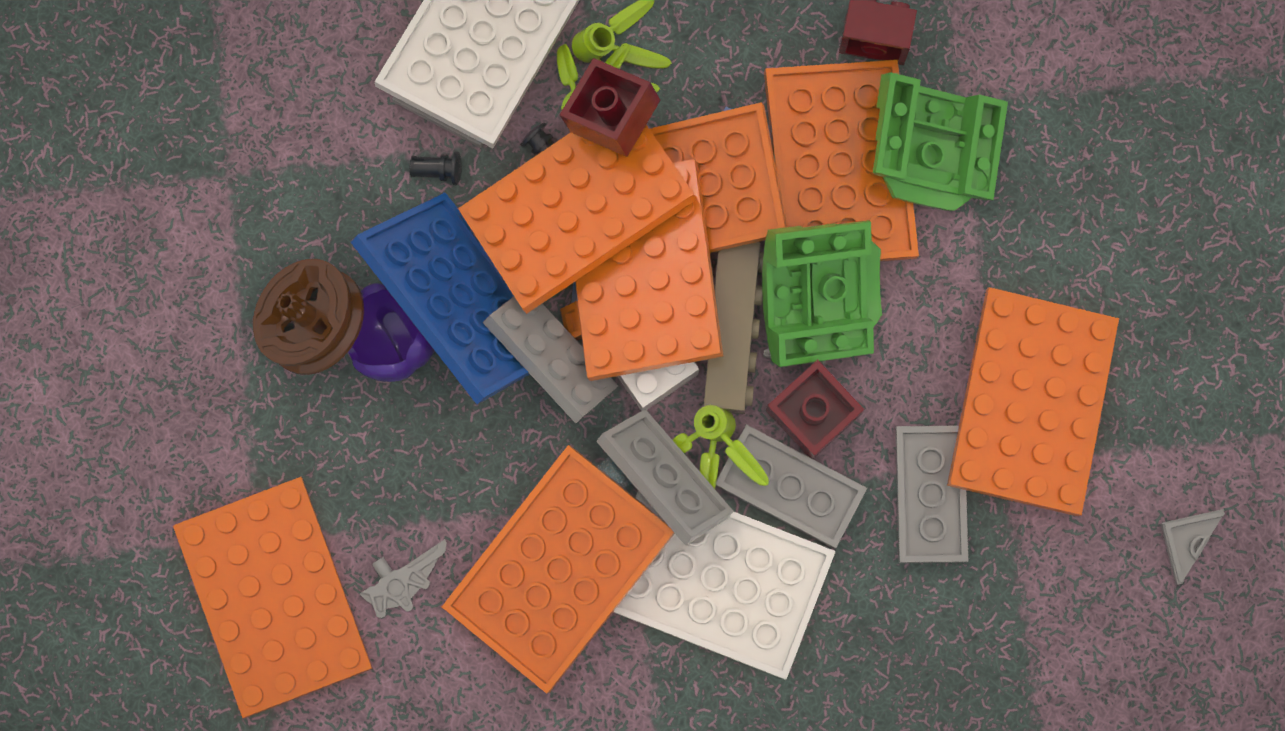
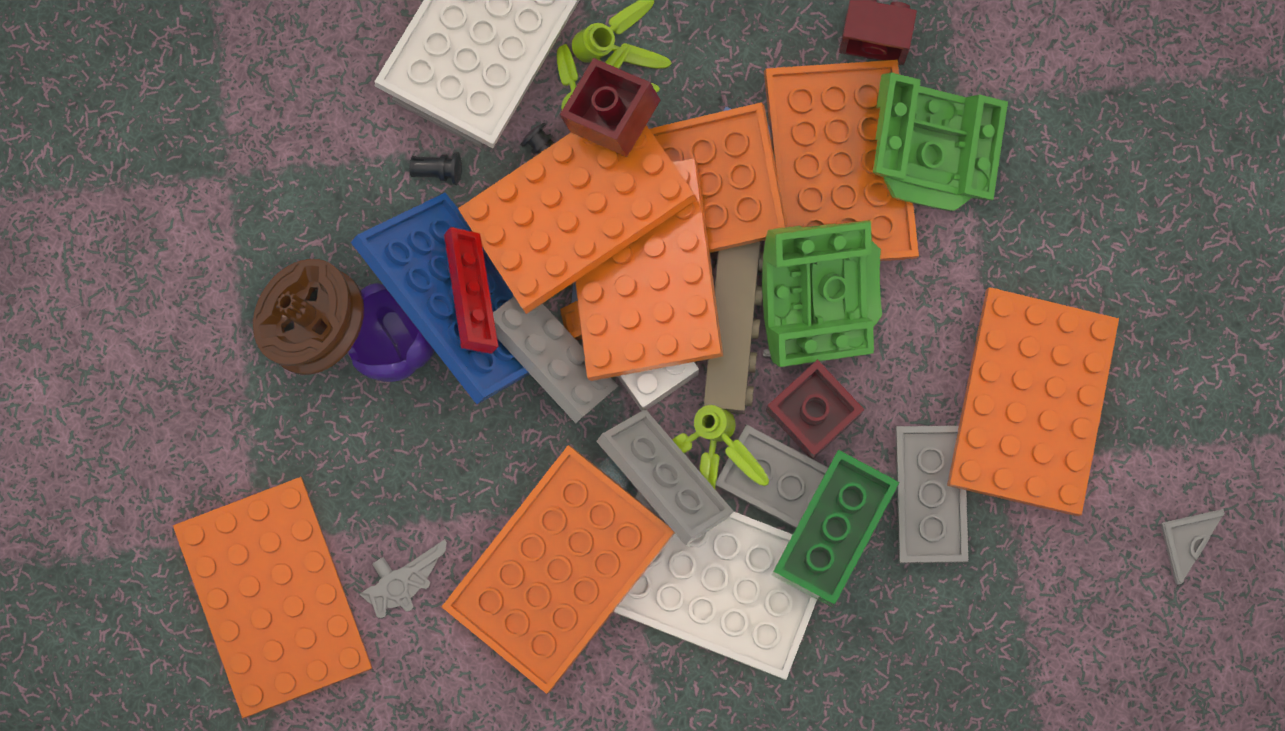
(470, 290): none -> red plate
(835, 528): none -> green brick

